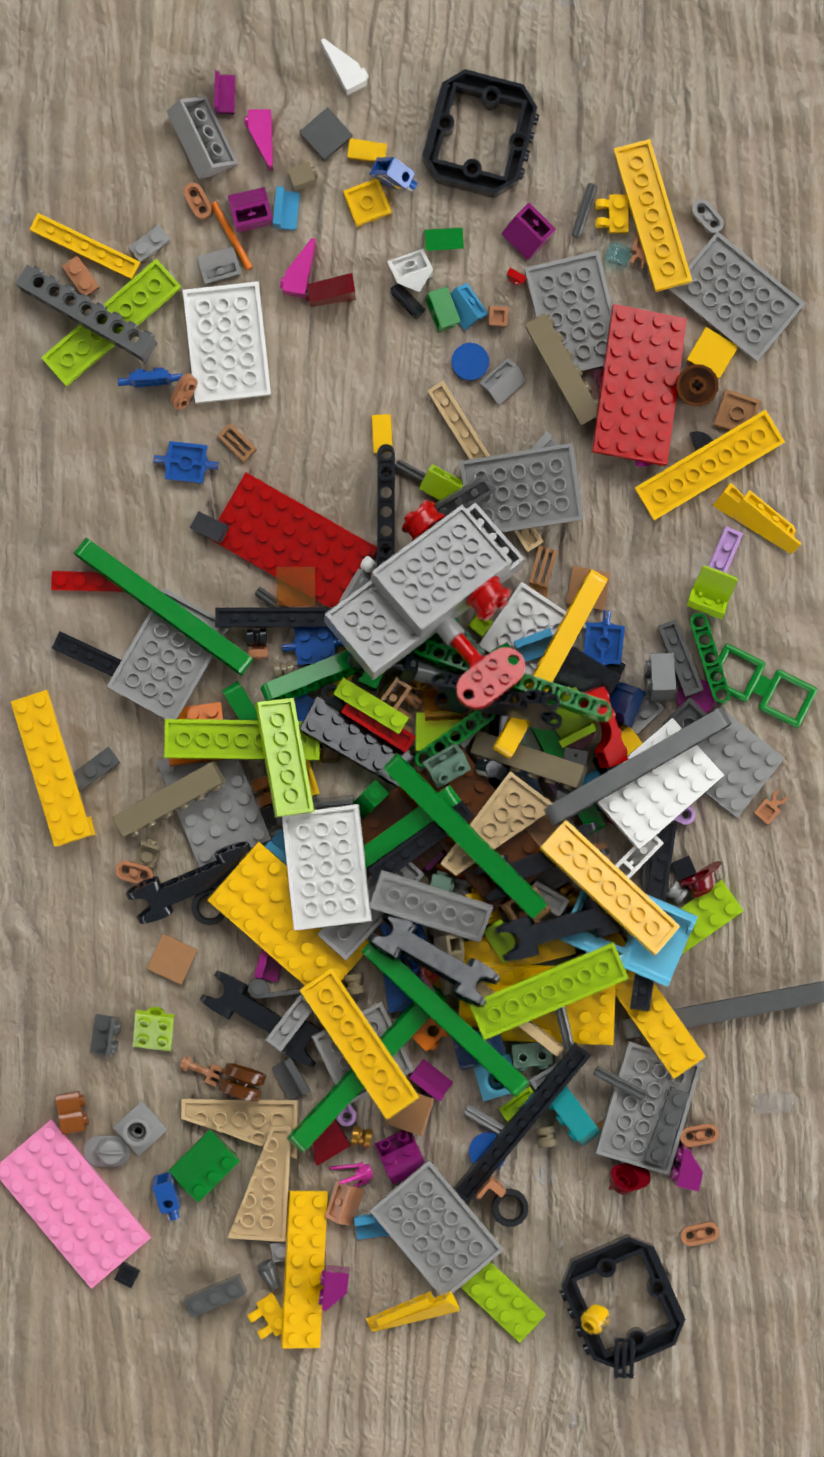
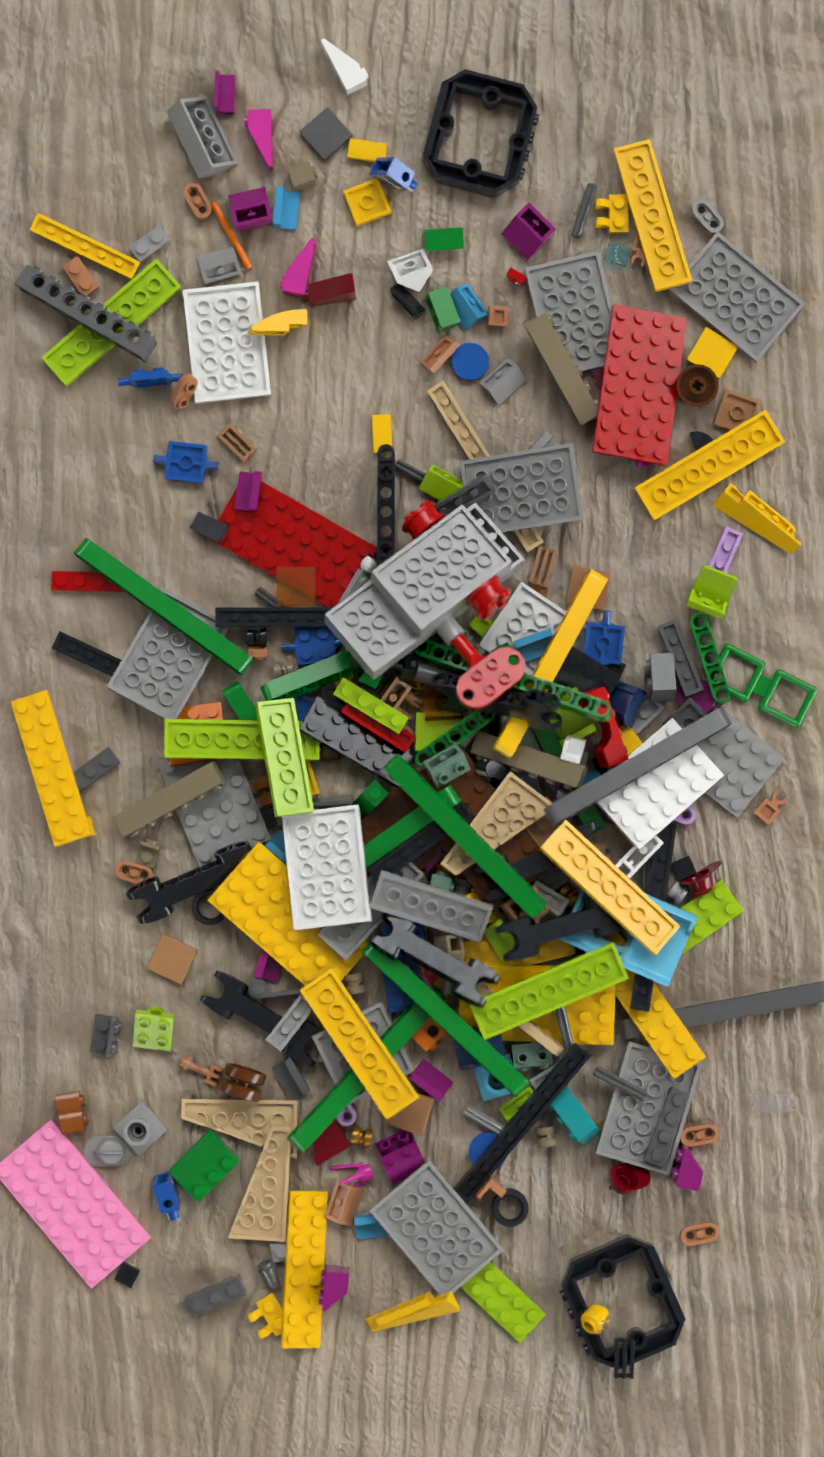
(248, 491): none -> magenta panel
(280, 323): none -> yellow slope
(439, 354): none -> nougat plate
(573, 749): none -> white panel

